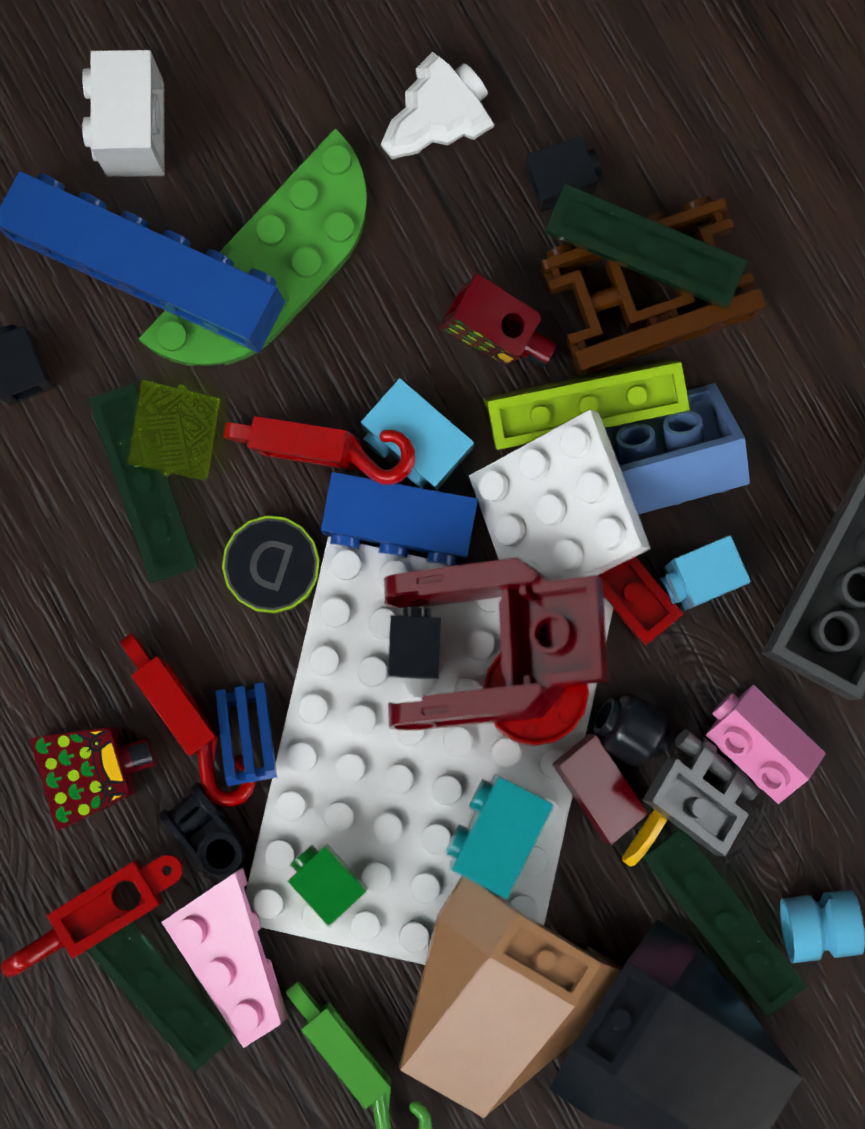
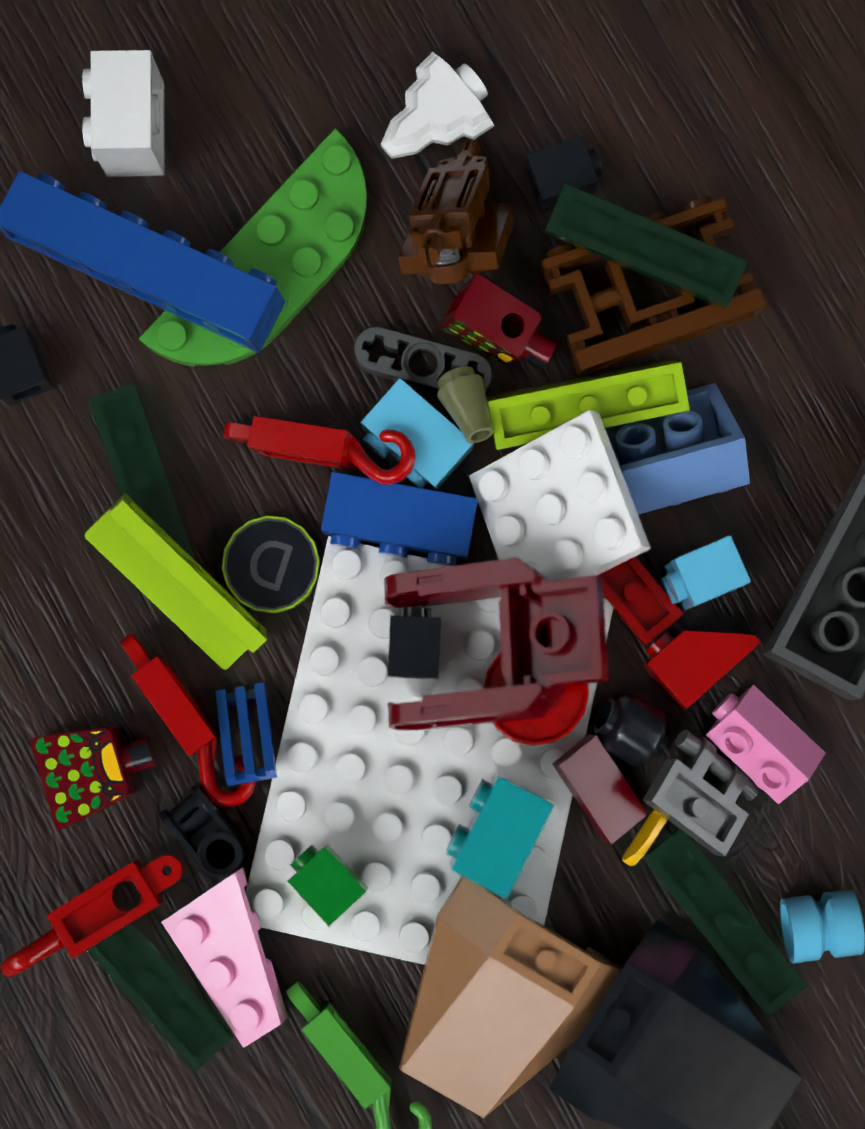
(173, 430): clear neon green piece -> none
(175, 582): none -> lime panel
(393, 339): none -> dark grey beam
(453, 224): none -> reddish brown piece
(466, 402): none -> olive cone
(695, 661): none -> red slope

